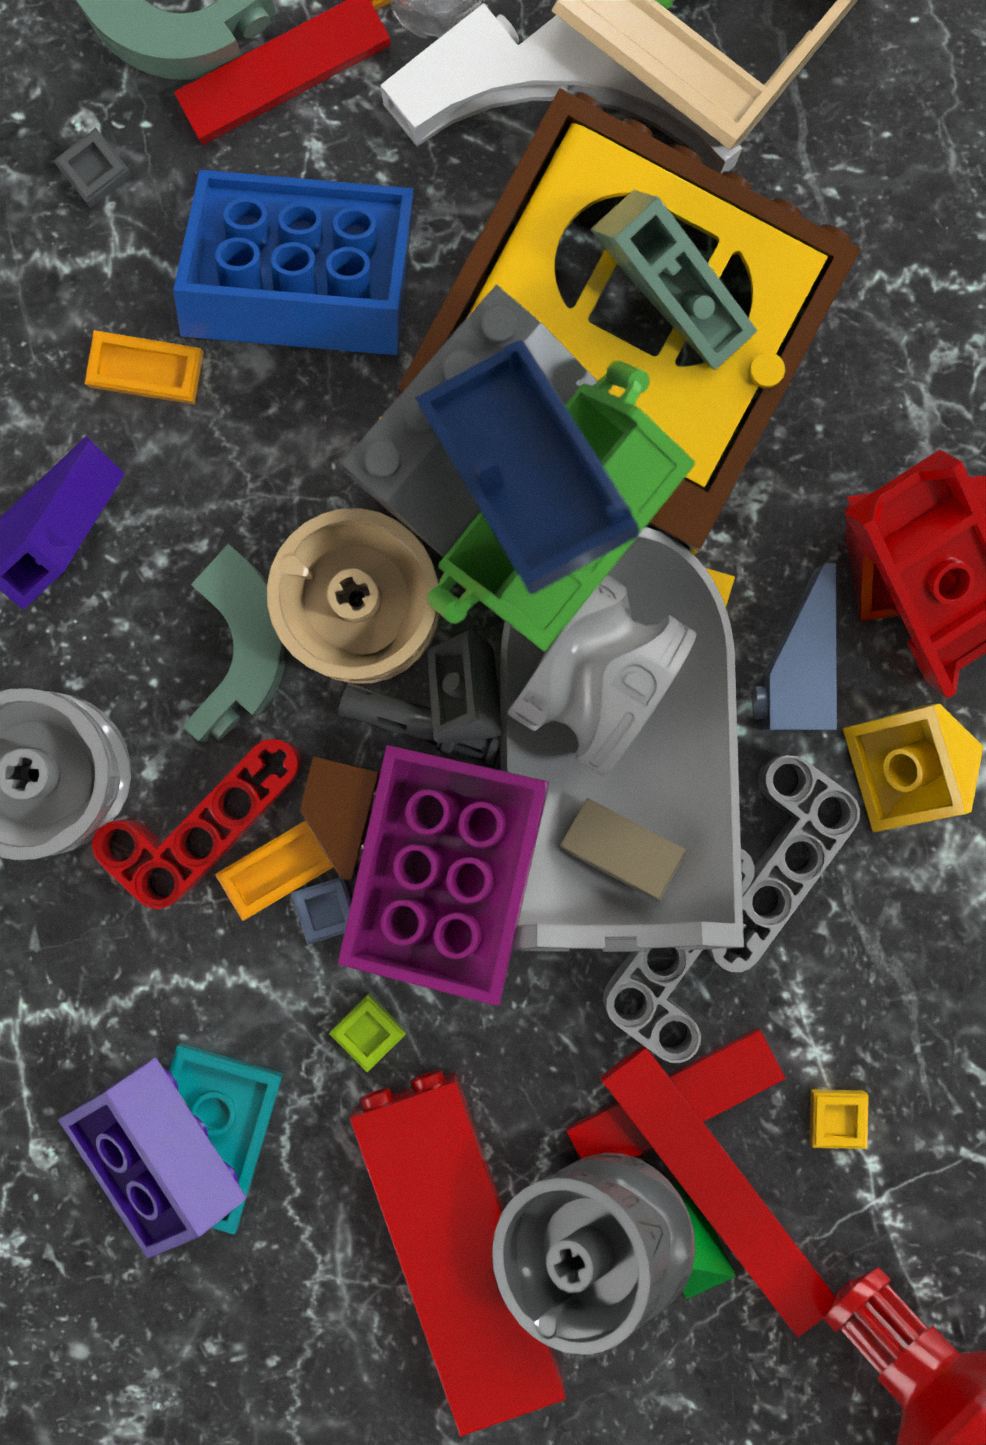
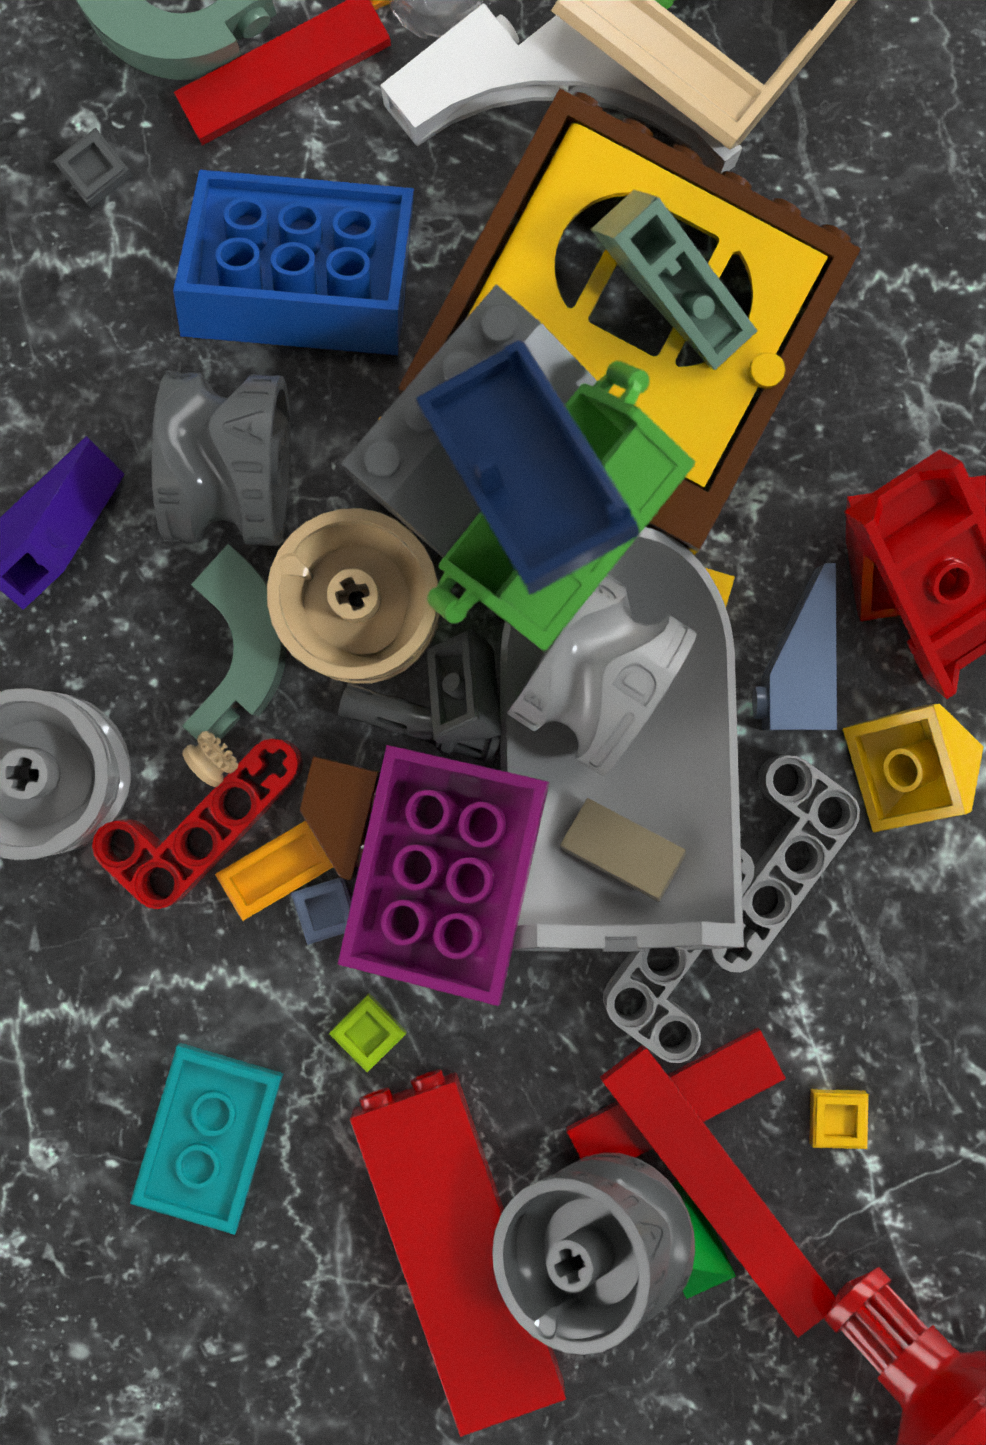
(144, 367): light orange tile -> none
(153, 1159): slope -> none
(209, 759): none -> tan bush
(221, 458): none -> dark grey piece

